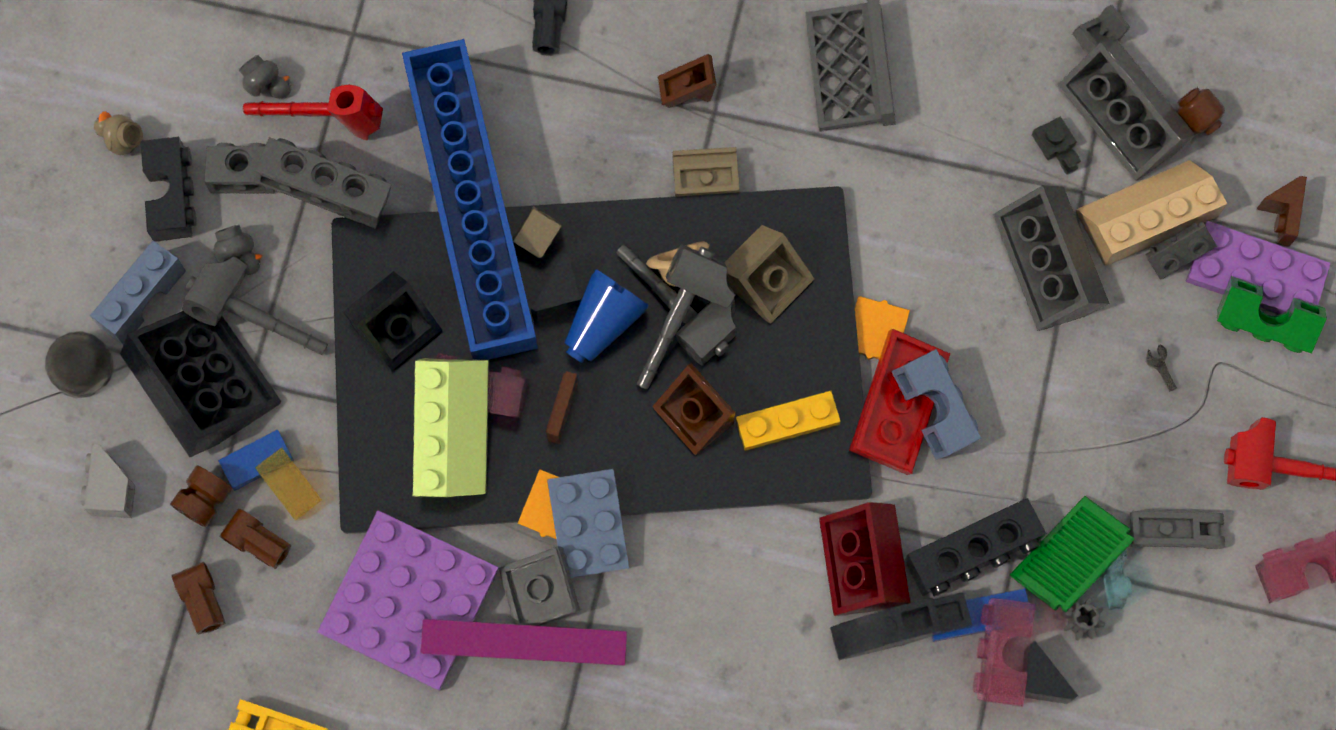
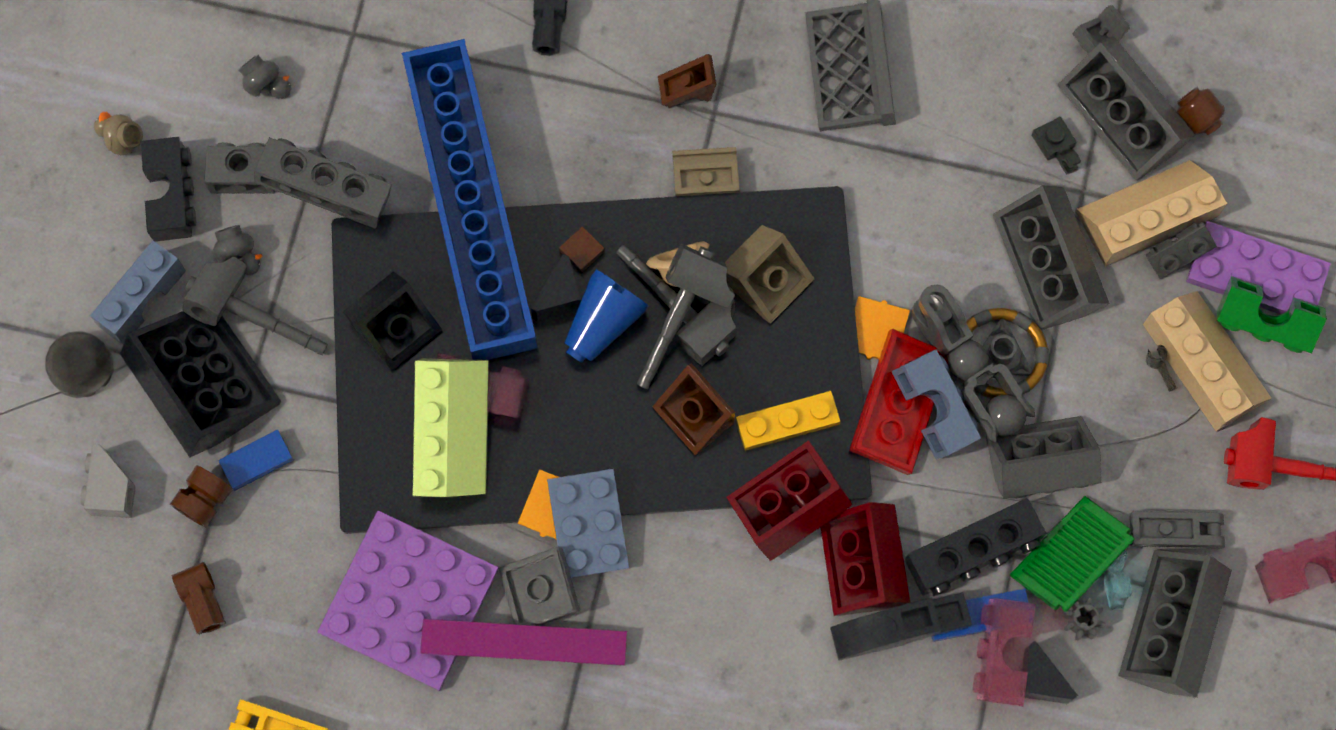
(249, 535): reddish brown piece -> none
(288, 483): clear yellow tile -> none
(346, 103): red piece -> none
(536, 232): dark tan panel -> none
(562, 407): reddish brown tile -> none
(582, 249): none -> reddish brown tile
(789, 501): none -> dark red slope
(968, 360): none -> dark grey piece
(1004, 349): none -> dark grey piece
(1045, 458): none -> dark grey slope
(1175, 622): none -> dark grey slope
(1206, 360): none -> tan slope
(1288, 205): reddish brown slope -> none

